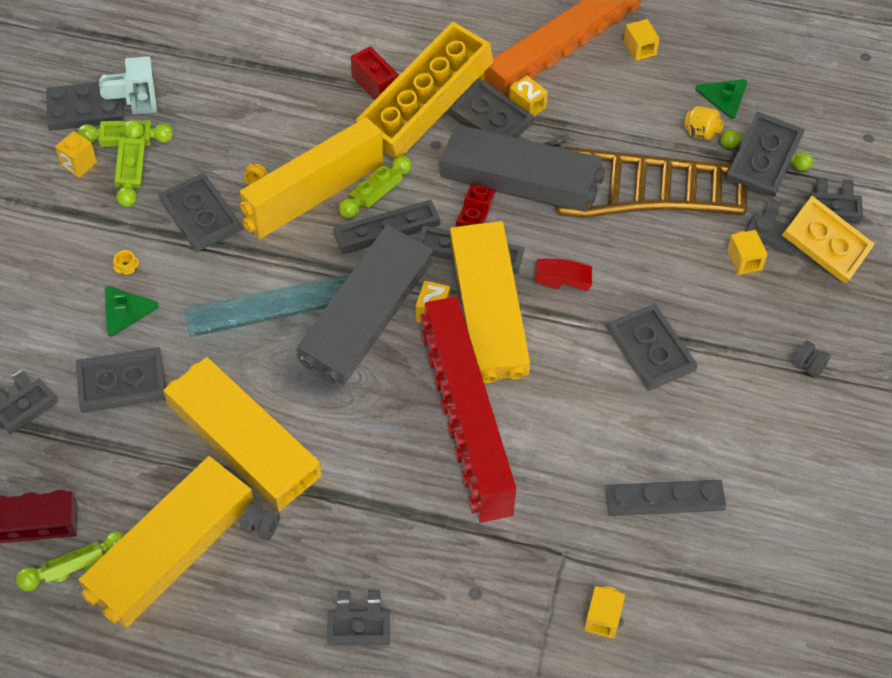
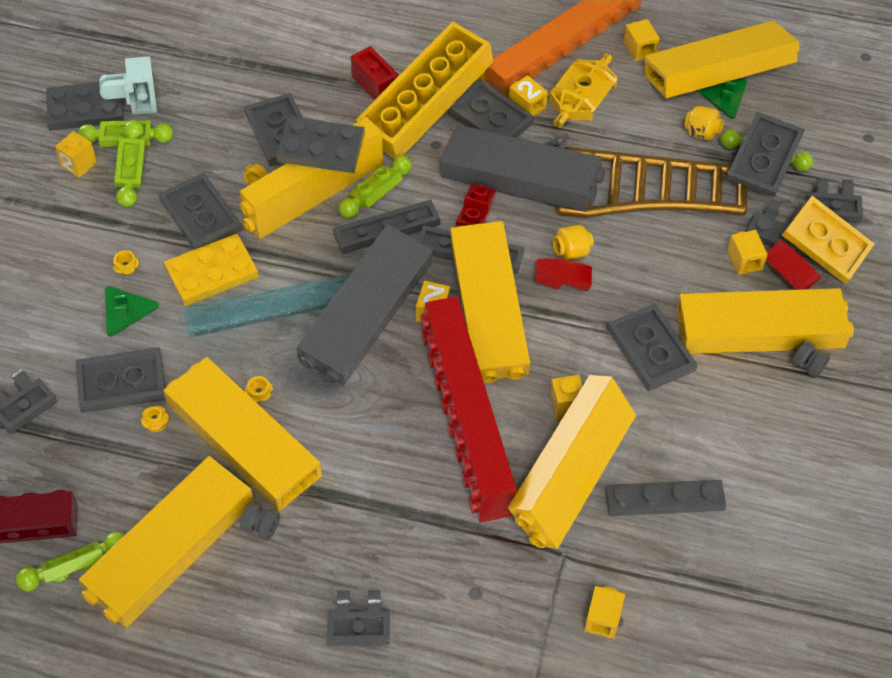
(158, 423): none -> yellow plate
(211, 269): none -> yellow plate
(259, 383): none -> yellow plate
(269, 121): none -> dark grey plate
(320, 144): none -> dark grey plate
(563, 393): none -> yellow brick
(572, 242): none -> yellow head
(572, 462): none -> yellow brick
(579, 101): none -> yellow plate
(720, 59): none -> yellow brick
(763, 320): none -> yellow brick
(791, 267): none -> red slope

